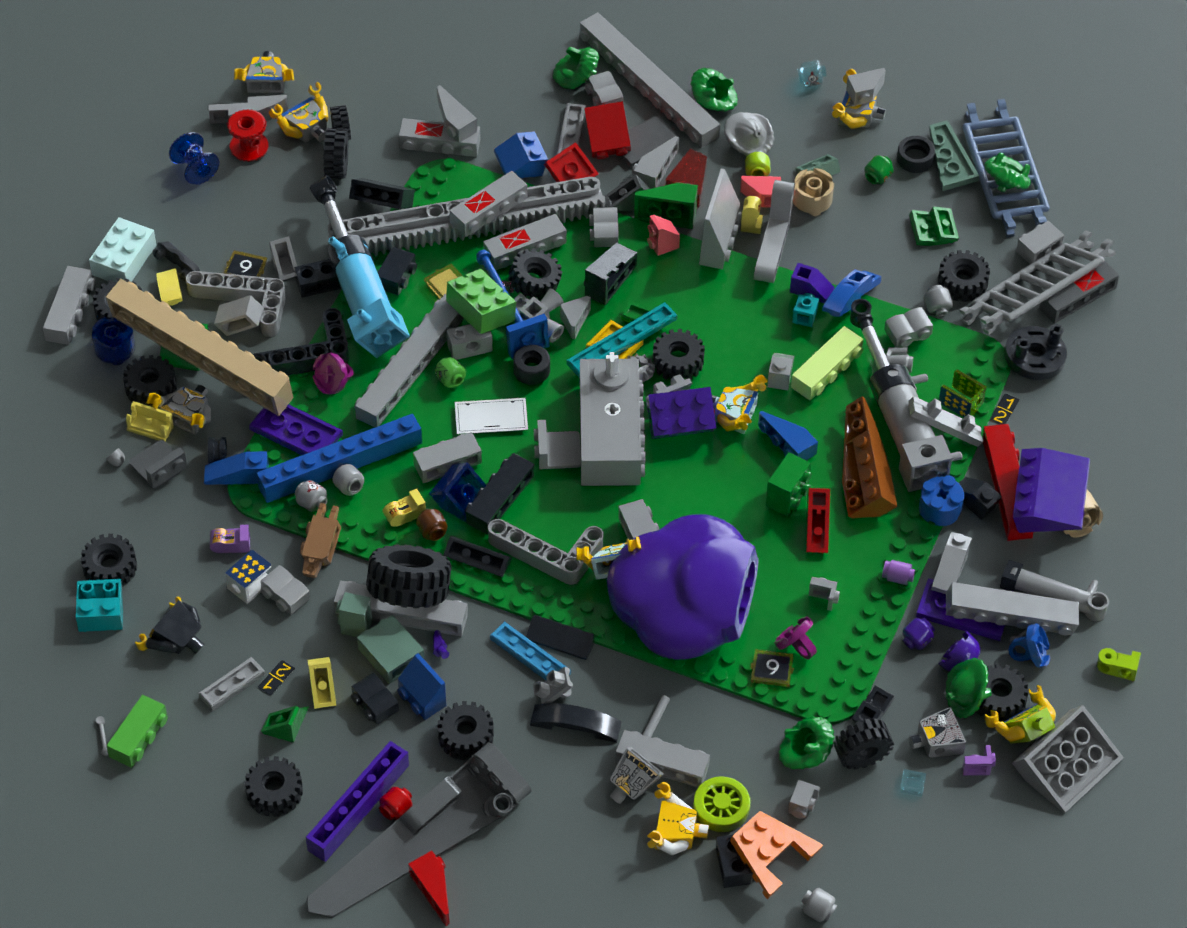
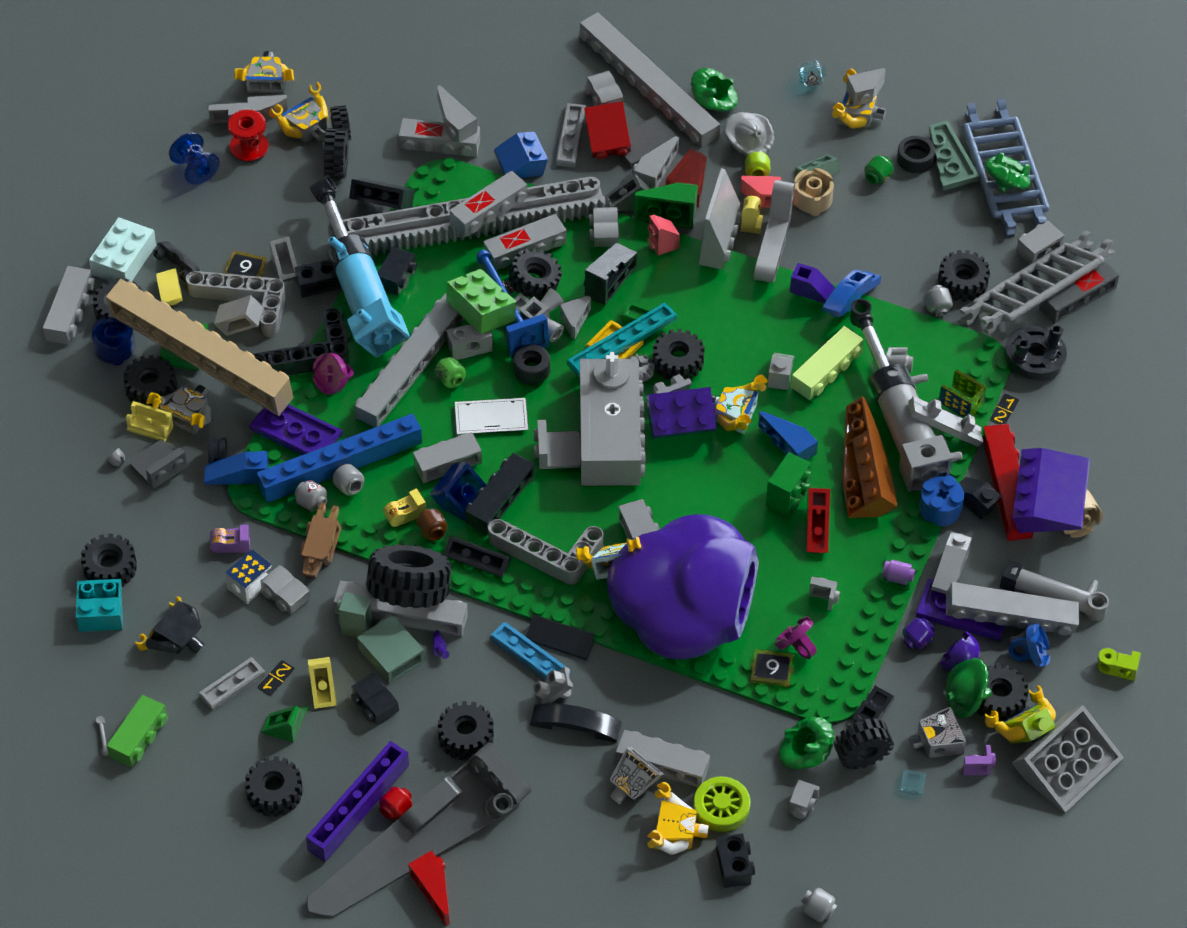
(422, 688): blue slope -> none
(439, 279): clear yellow piece -> none
(570, 165): red plate -> none
(576, 67): green piece -> none
(656, 716): light grey piece -> none
(763, 841): wing -> none
(808, 306): teal brick -> none
(908, 327): light grey brick -> none
(934, 226): green slope -> none

